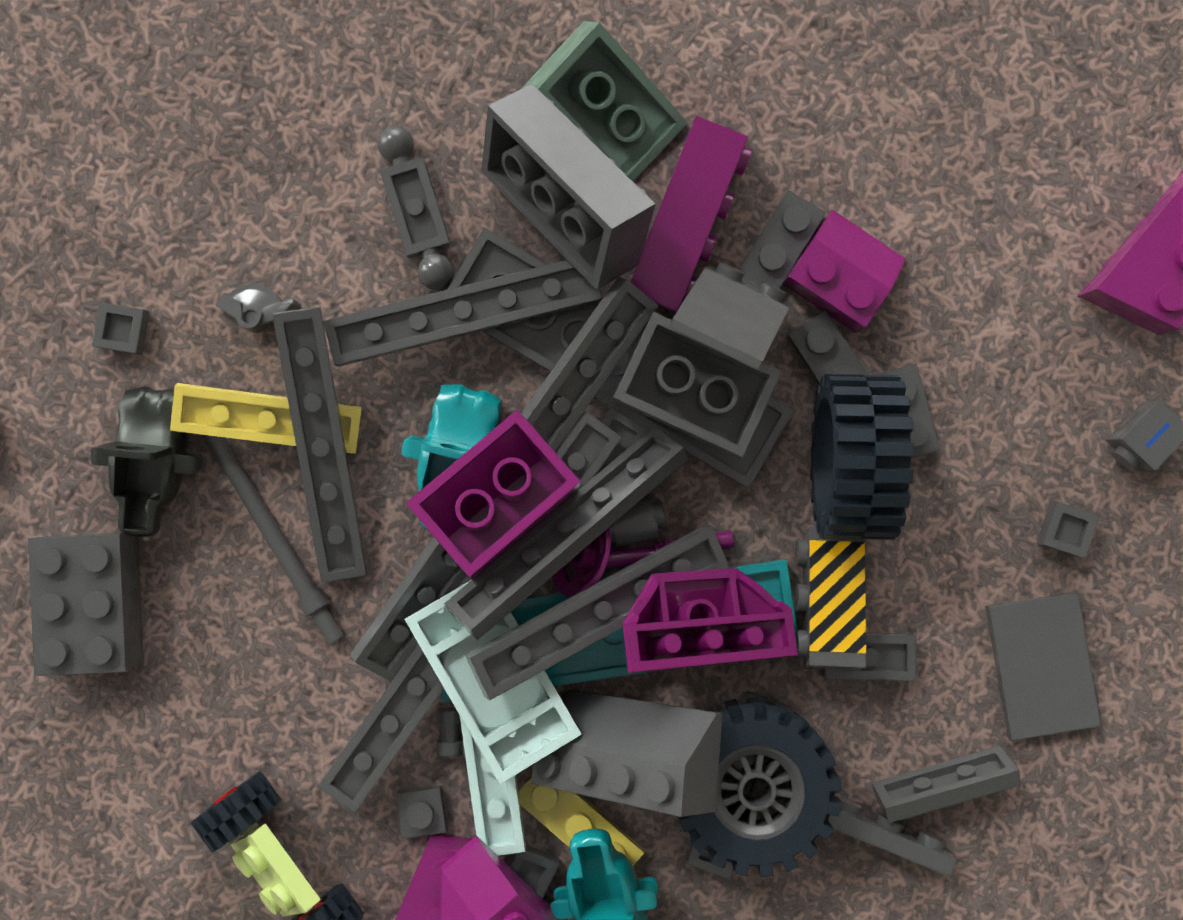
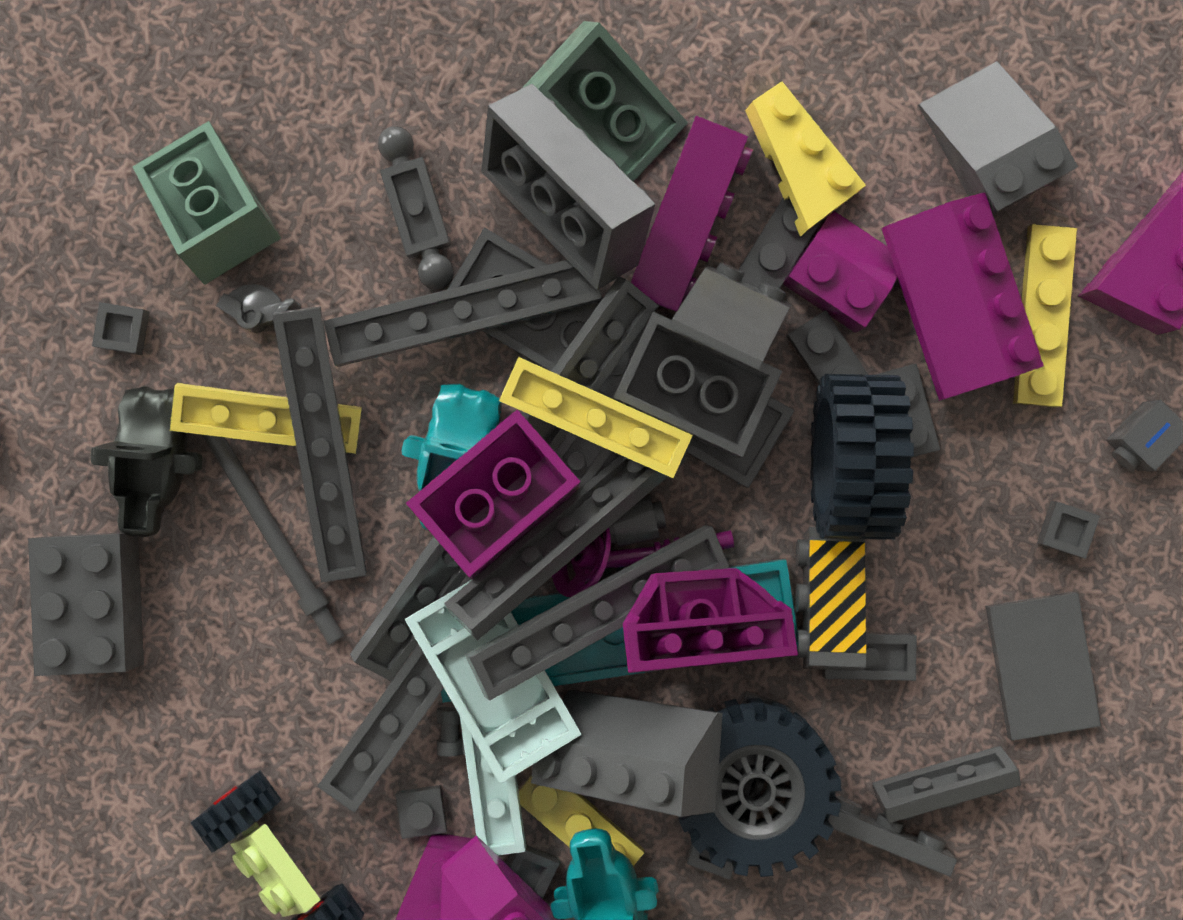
(205, 203): none -> sand green slope
(595, 417): none -> light yellow plate
(809, 164): none -> light yellow wing
(962, 296): none -> magenta slope
(997, 138): none -> slope
(1047, 306): none -> light yellow plate

